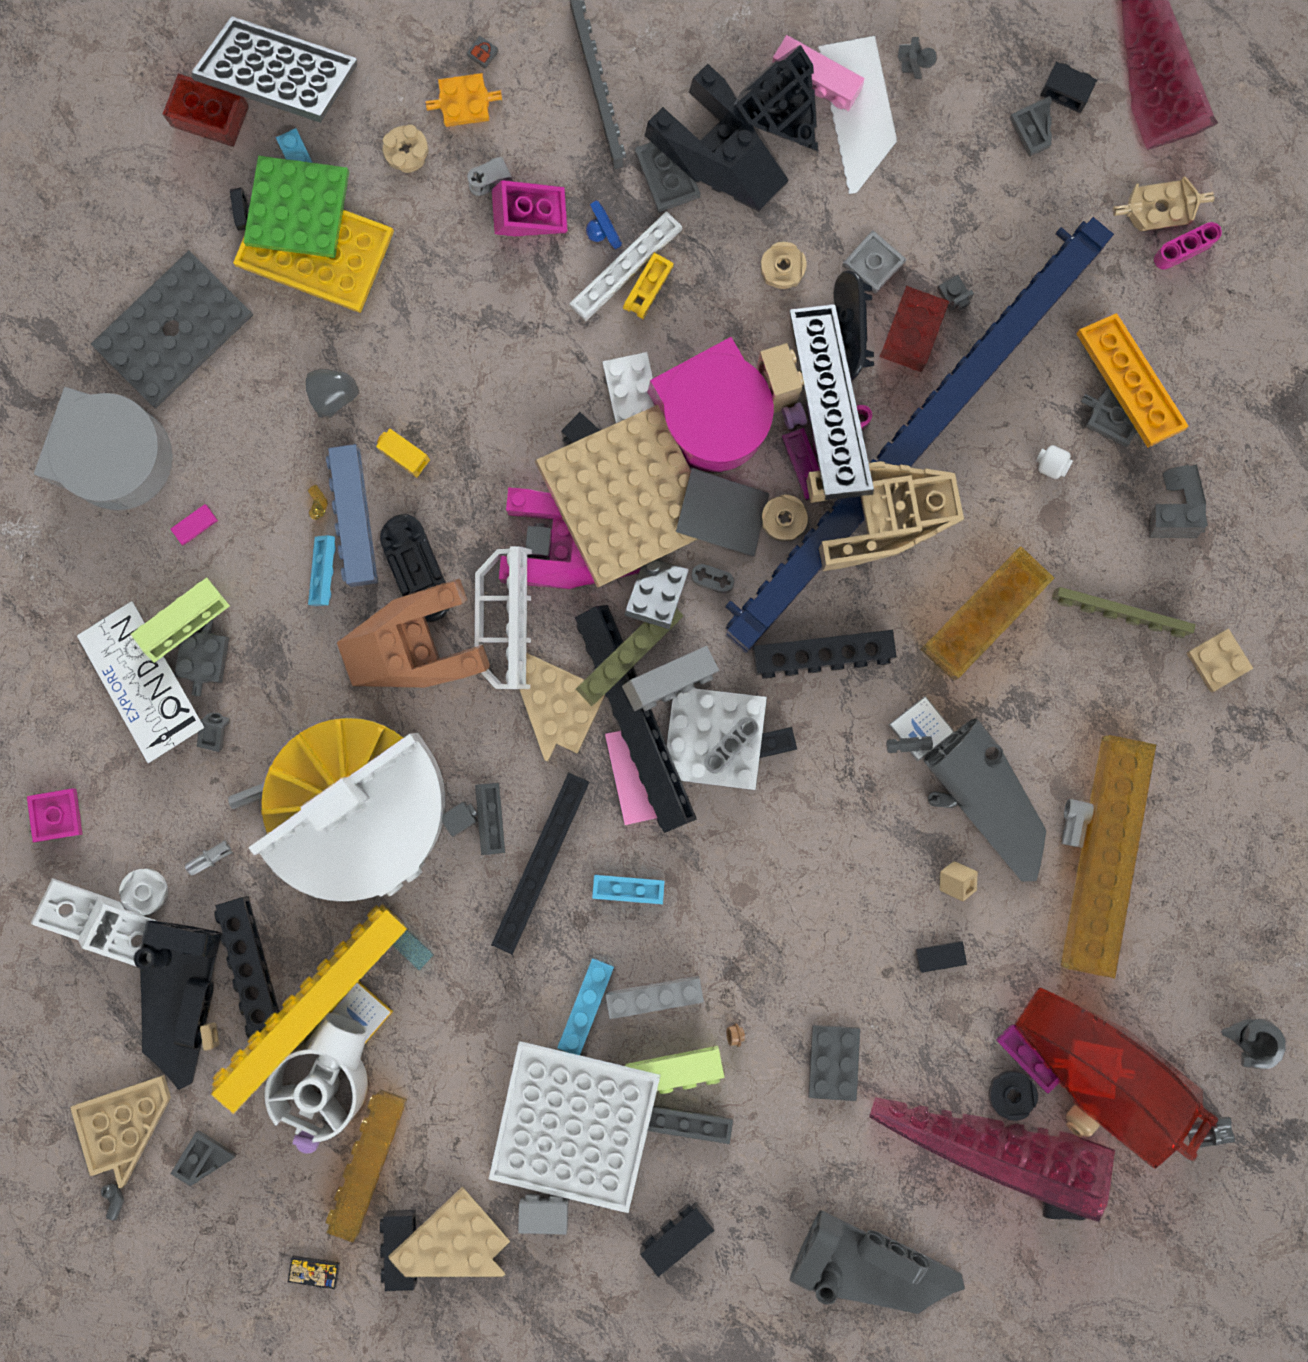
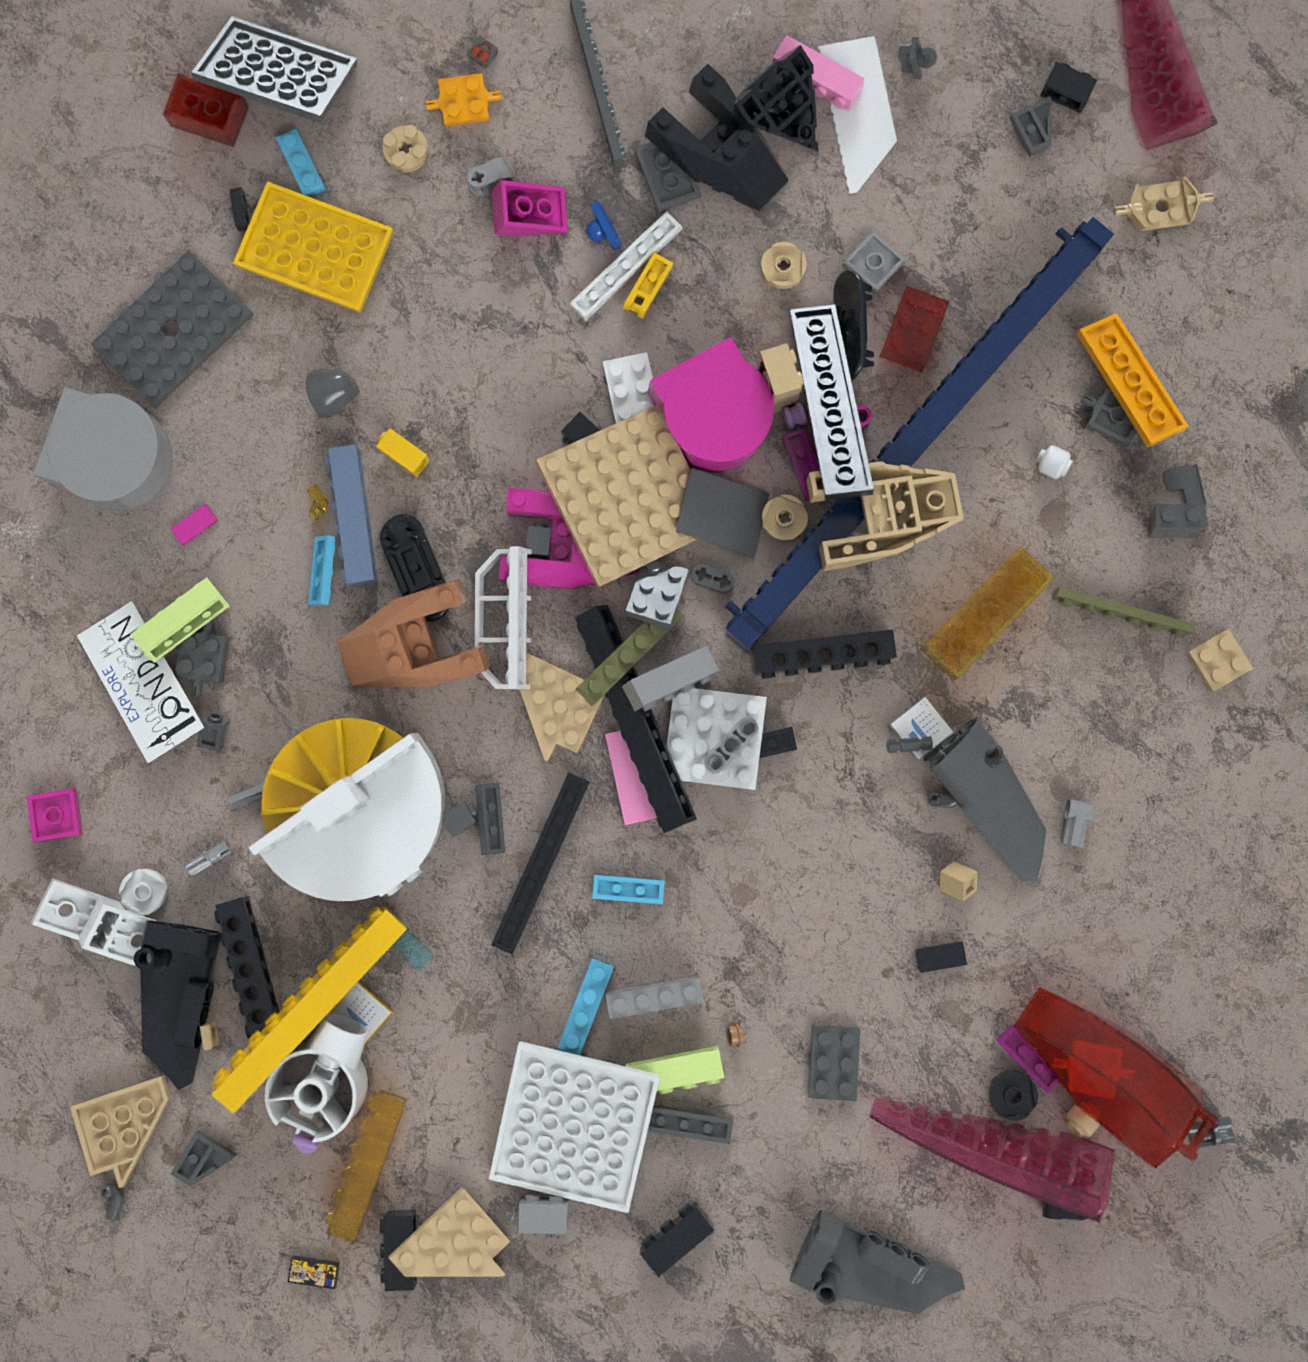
(296, 206): bright green plate -> none
(956, 293): dark grey bracket -> none
(1108, 856): clear yellow brick -> none
(1194, 238): dark pink beam -> none
(1260, 1041): dark grey piece -> none

